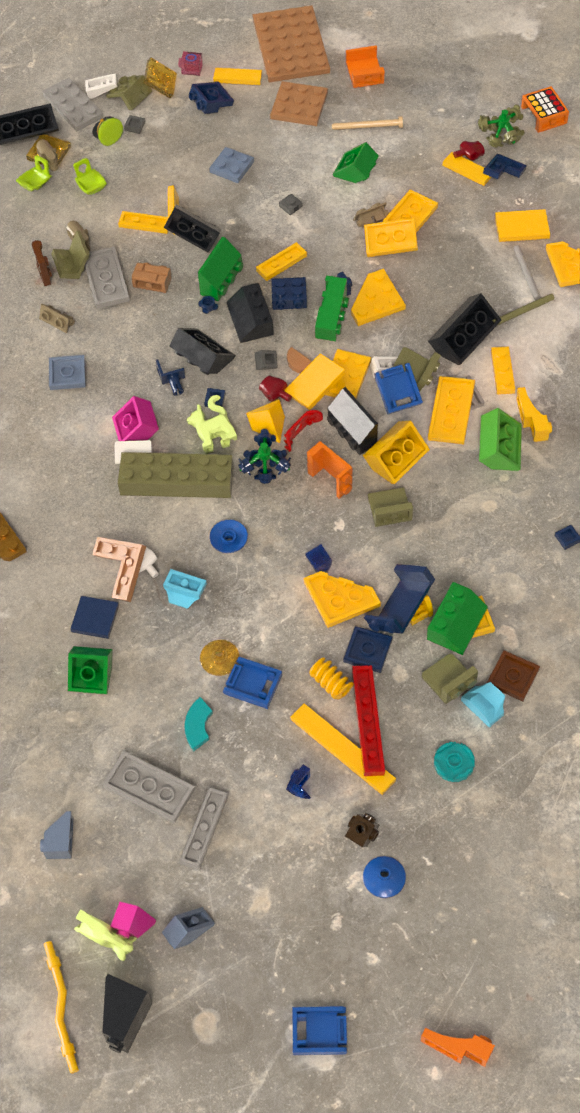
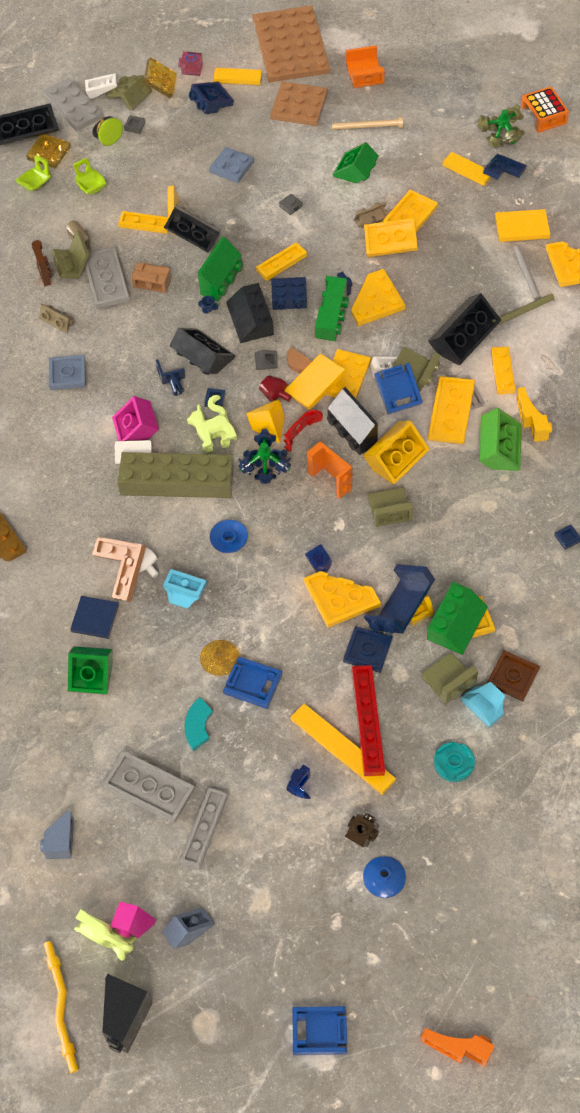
(46, 151): dark tan arm -> none
(329, 679): yellow piece -> none
(471, 150): dark red piece -> none

